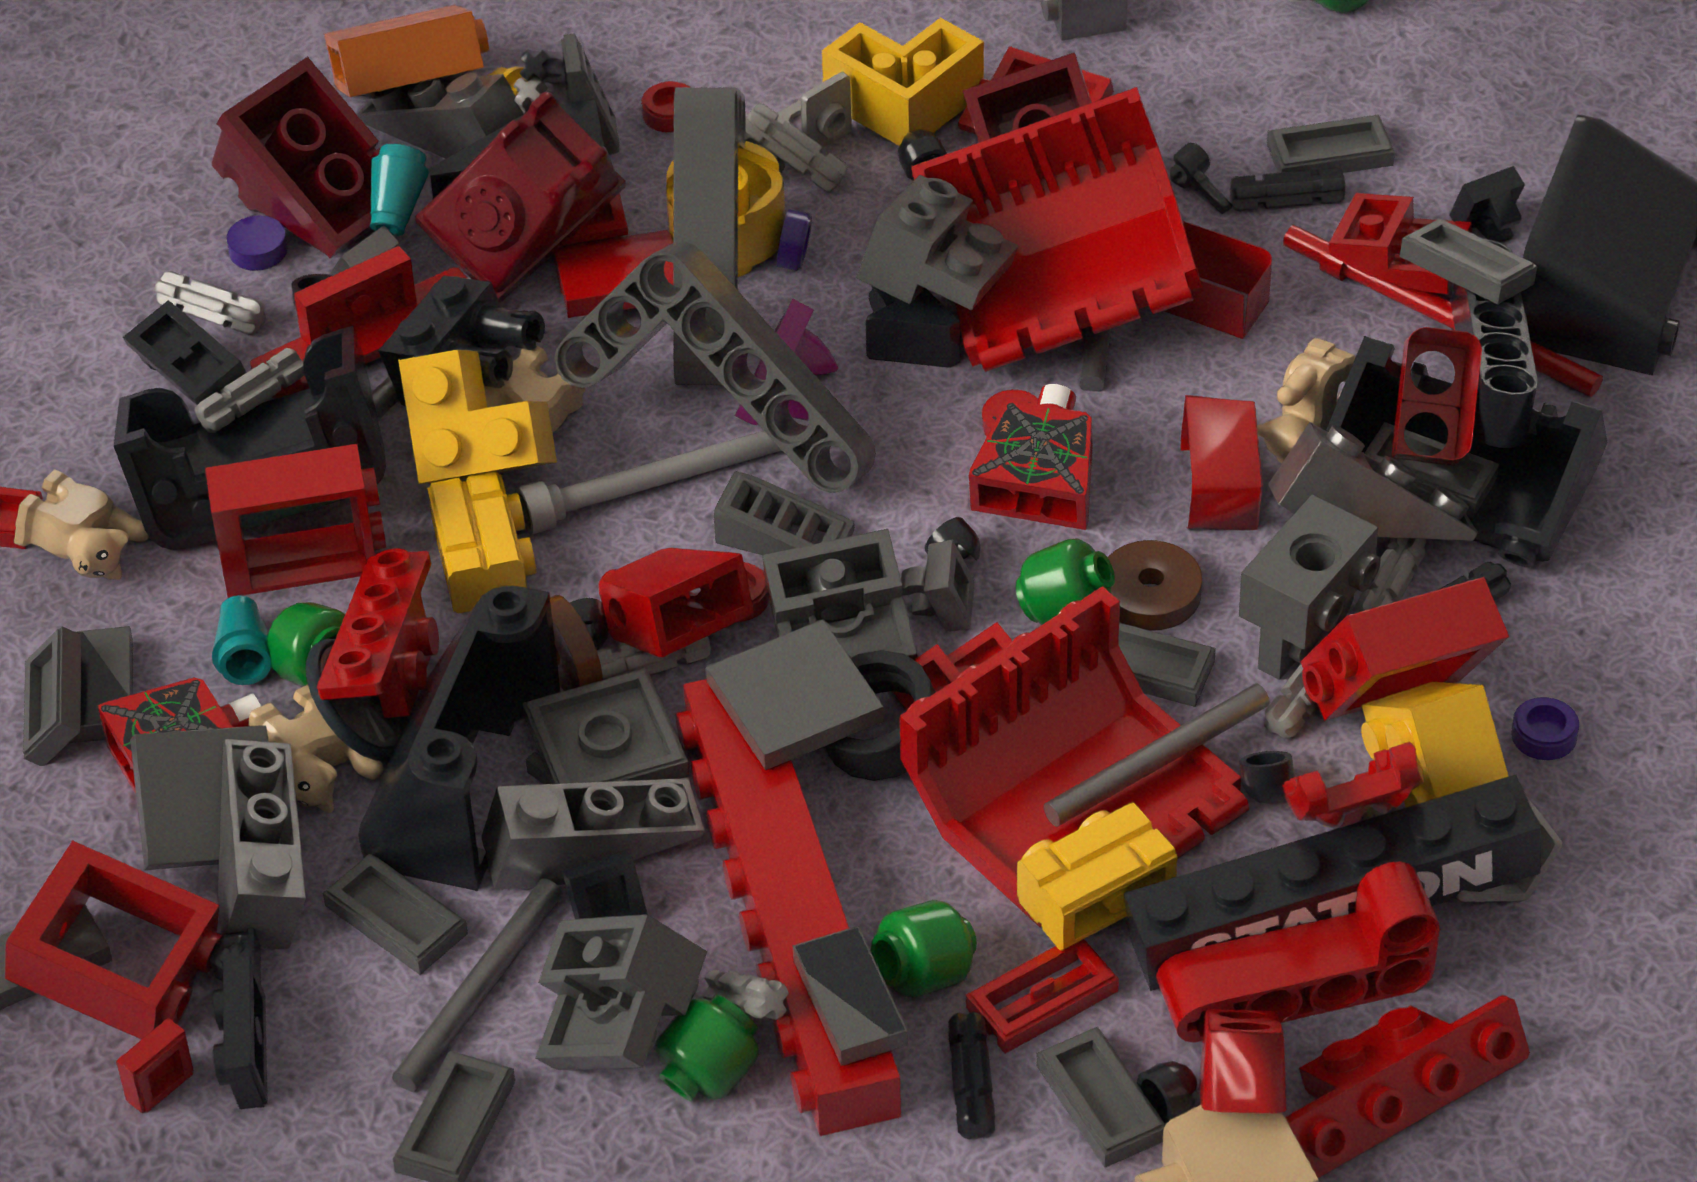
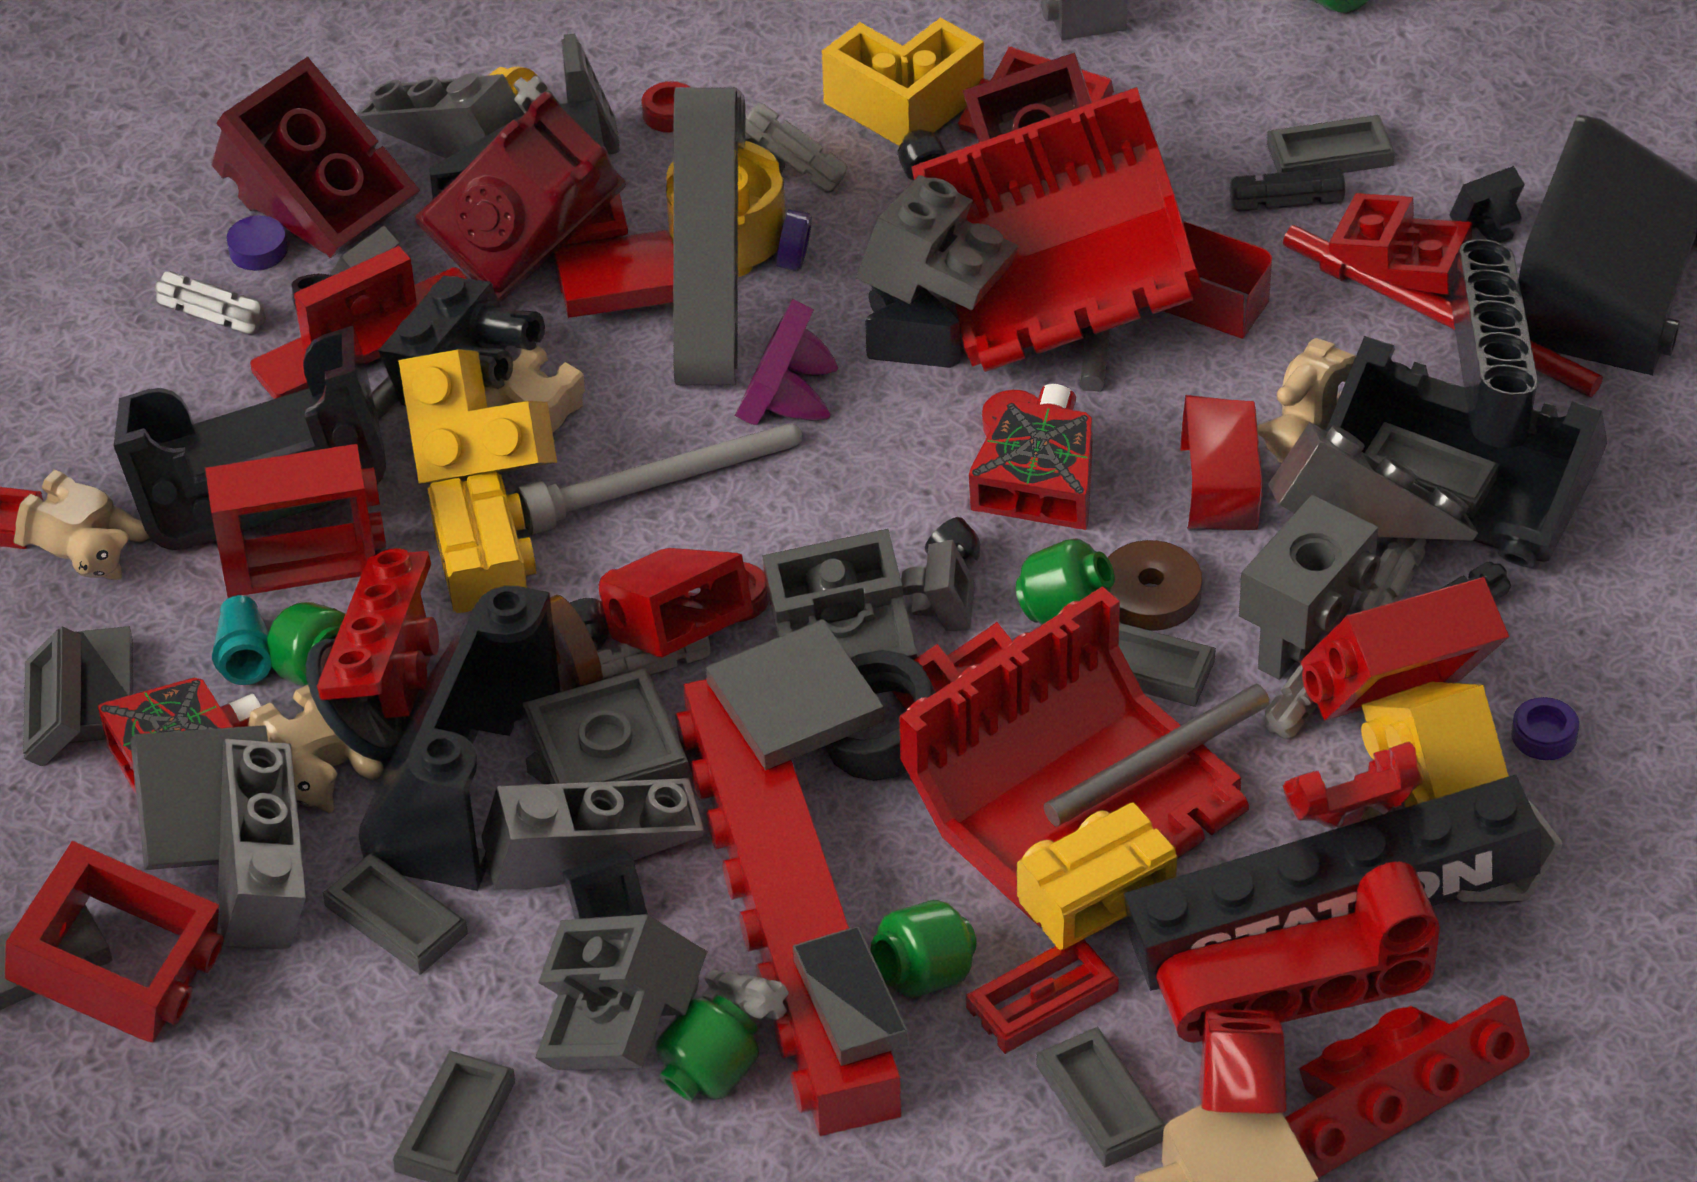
(155, 1066): red tile -> none
(184, 353): black hinge -> none
(242, 1017): black hinge -> none
(250, 390): light grey axle -> none
(396, 186): teal cone -> none
(406, 50): orange brick -> none
(476, 985): flat silver bar -> none
(544, 64): black axle -> none
(724, 356): dark grey beam -> none
(767, 500): dark grey slope -> none
(824, 110): light grey bracket -> none
(971, 1075): black axle -> none
(1169, 1088): black hinge -> none
(1189, 170): black hand -> none
(1265, 775): black hinge -> none
(1465, 354): red piece -> none
(1468, 261): dark grey tile -> none

